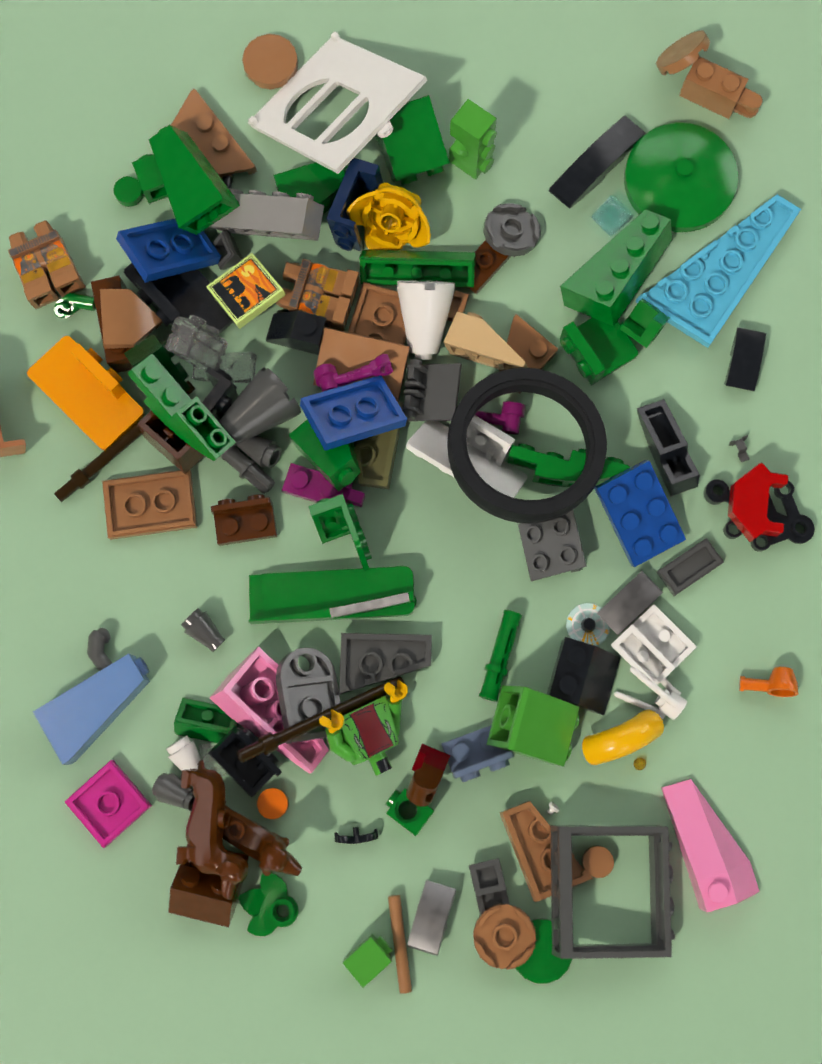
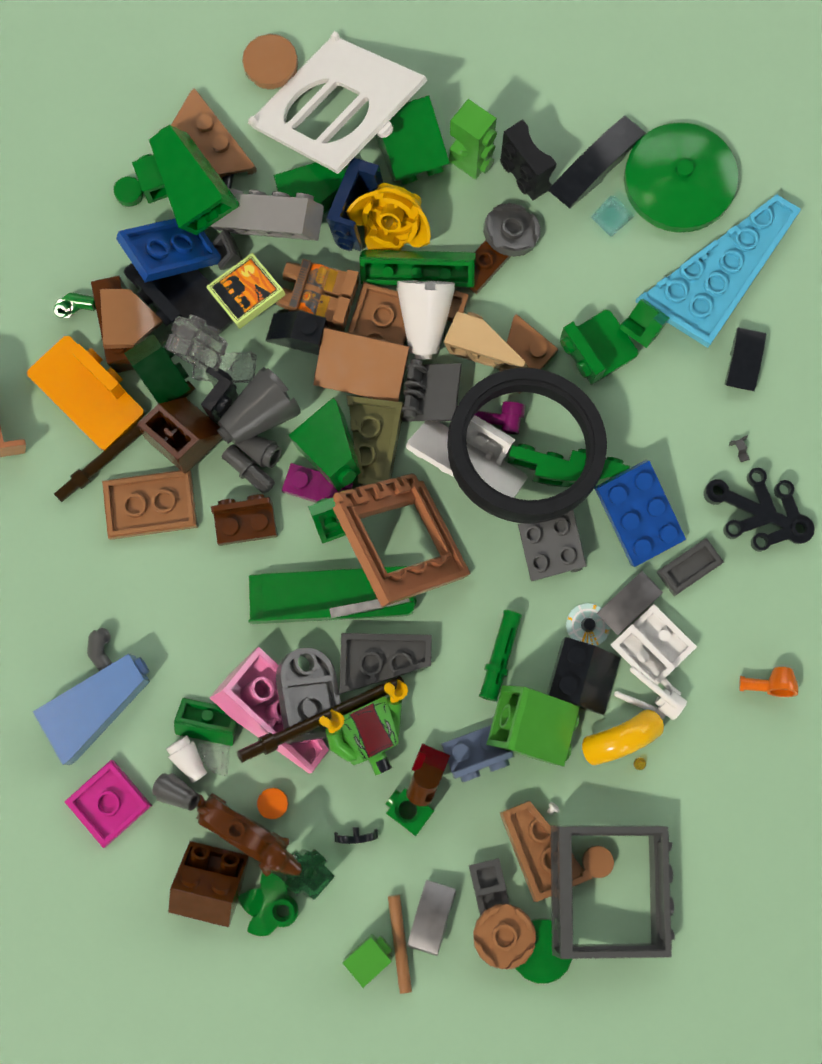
(41, 255): medium nougat hips -> none
(179, 412): green slope -> none
(203, 630): dark grey cone -> none
(205, 830): reddish brown animal -> none
(250, 774): black bracket -> none
(316, 877): none -> clear green brick
(328, 378): magenta brick -> none
(353, 412): blue plate -> none
(387, 496): none -> nougat hinge
(526, 161): none -> black brick
(619, 269): green wedge -> none
(668, 447): black slope -> none
(682, 53): medium nougat tile -> none
(713, 859): bright pink wedge -> none
(719, 90): medium nougat brick -> none
(750, 502): red piece -> none

